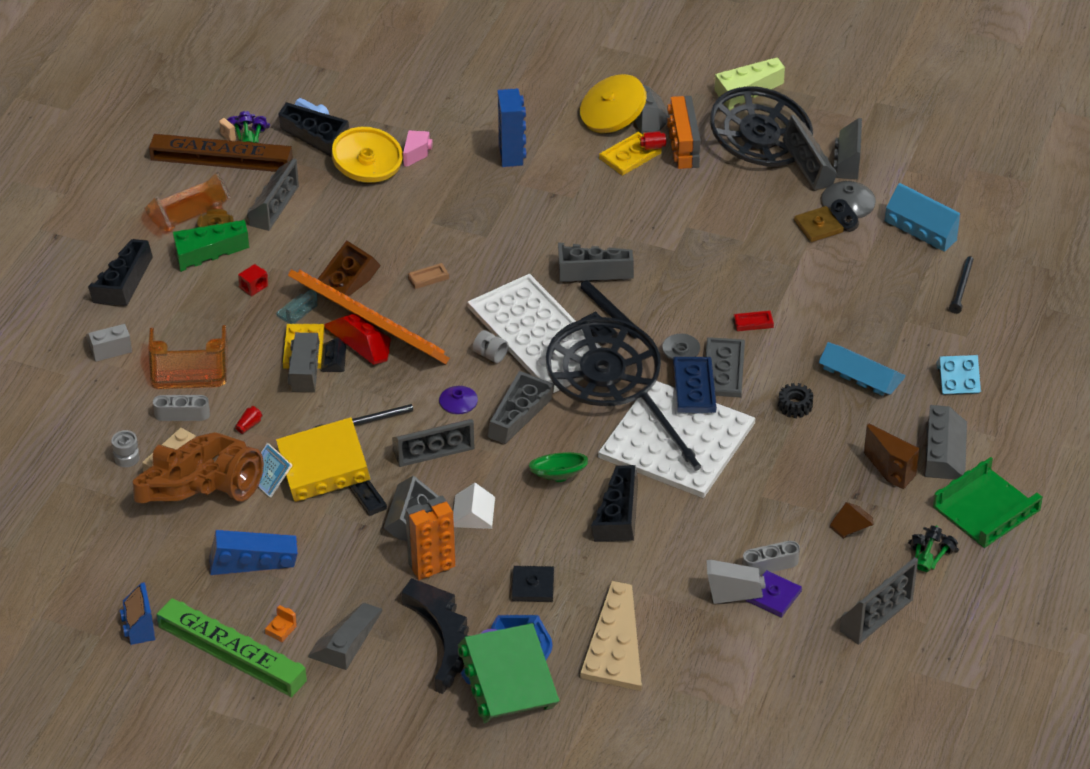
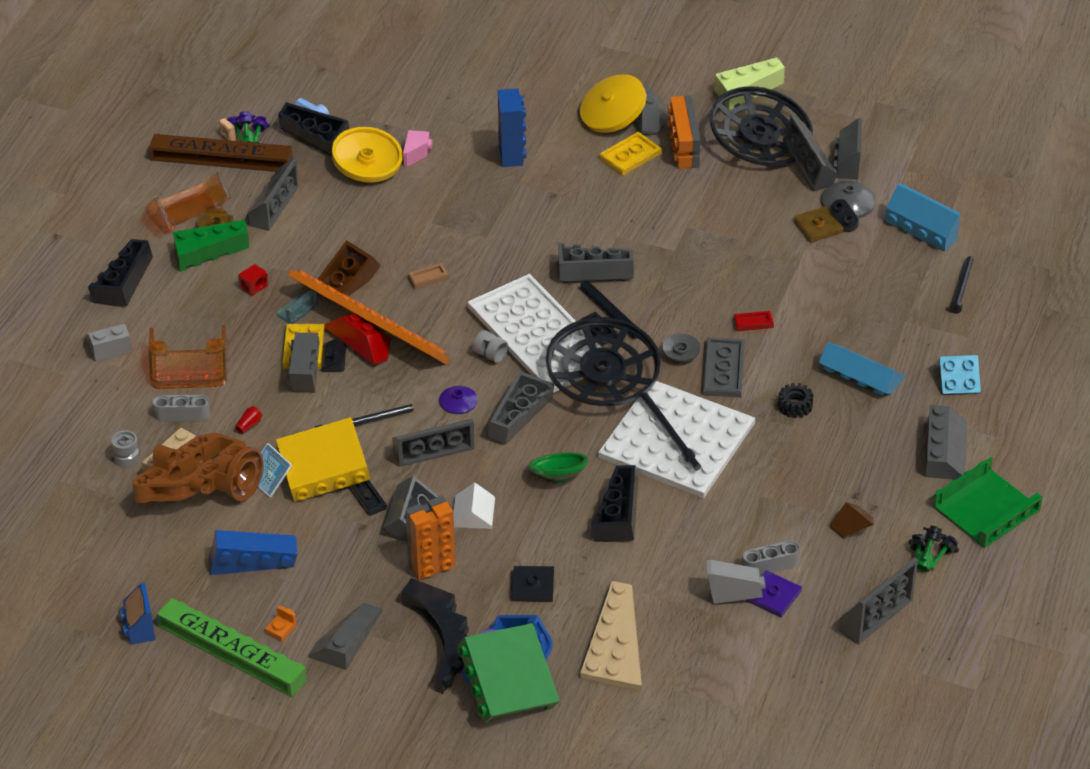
(653, 140): red brick -> none
(694, 385): dark blue tile -> none
(891, 456): reddish brown slope -> none

